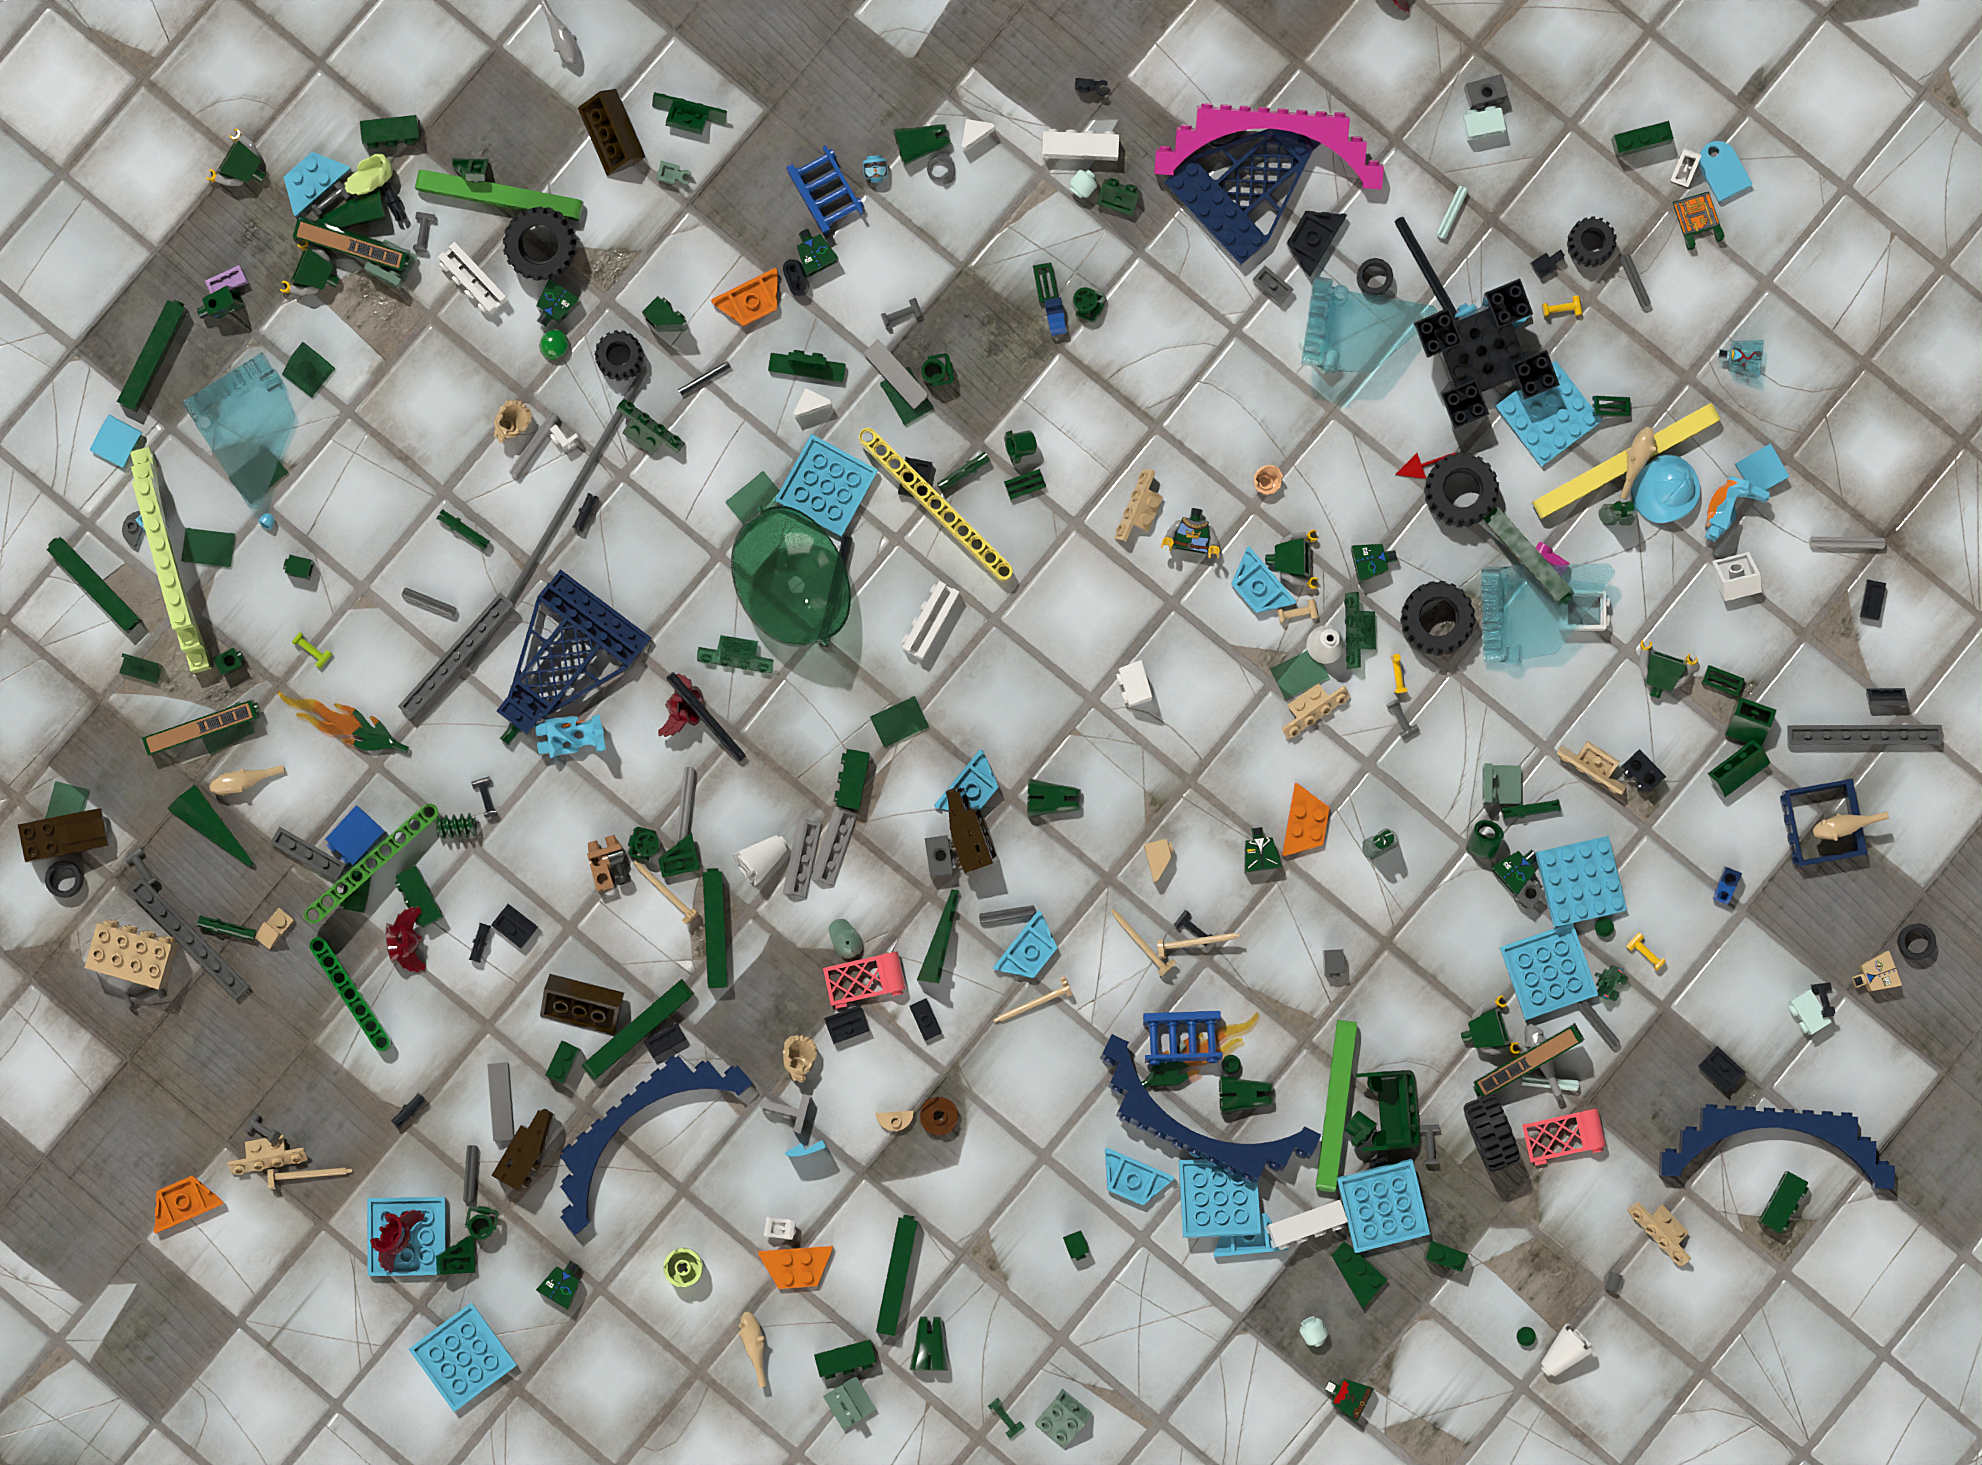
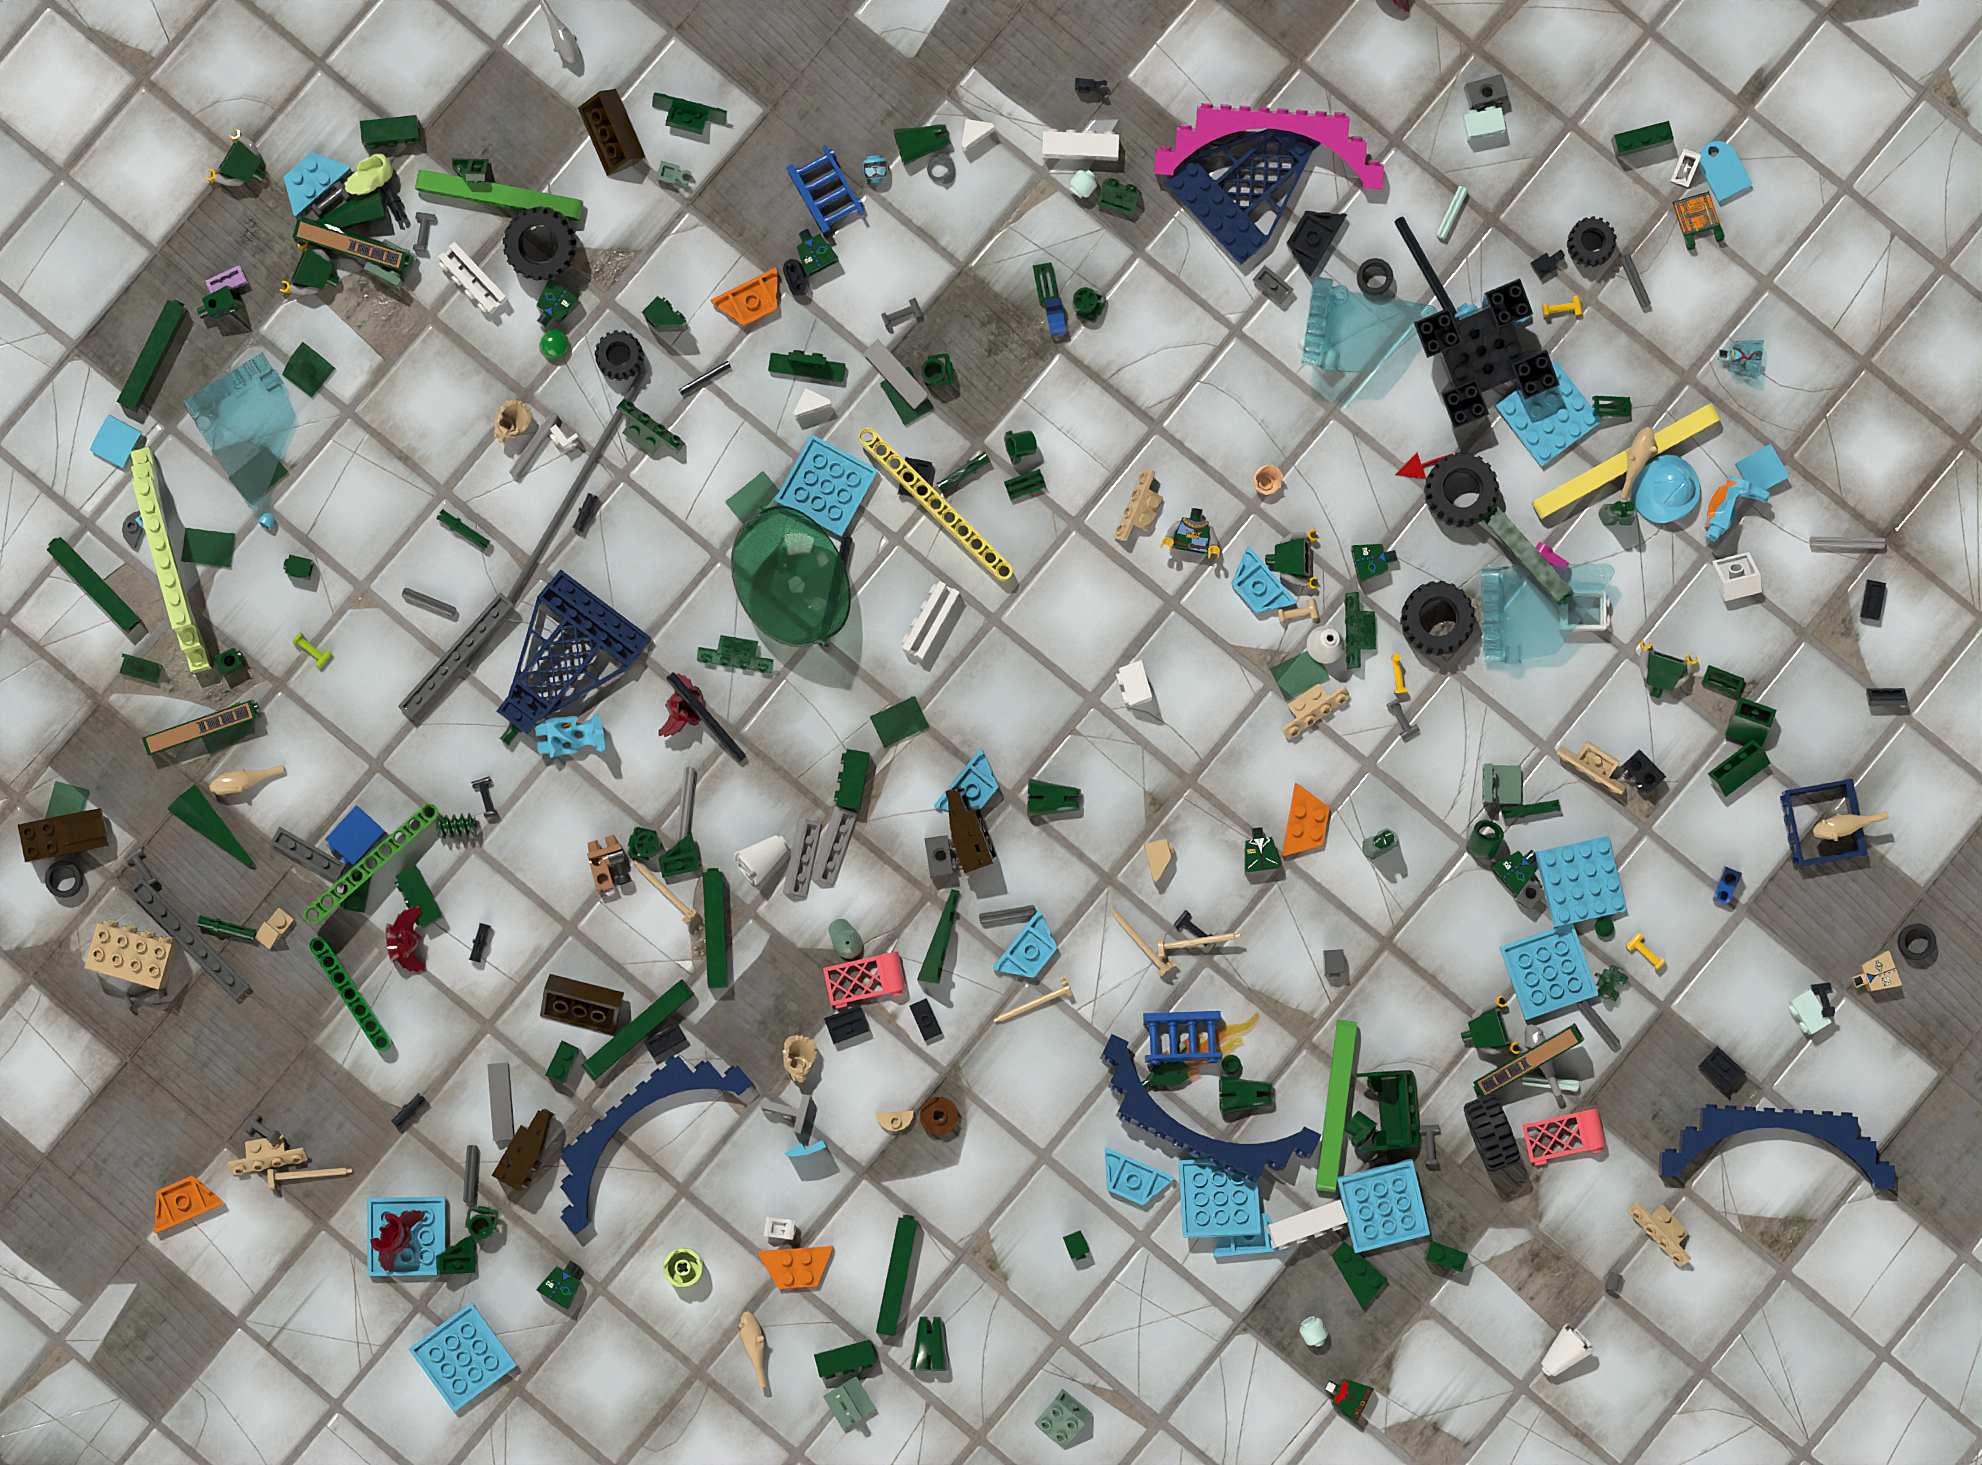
(344, 724): piece -> none
(514, 926): black plate -> none
(1013, 1428): clear green piece -> none
(1526, 1336): dark green plate -> none
(1783, 1202): dark green brick -> none
(1864, 734): dark grey plate -> none

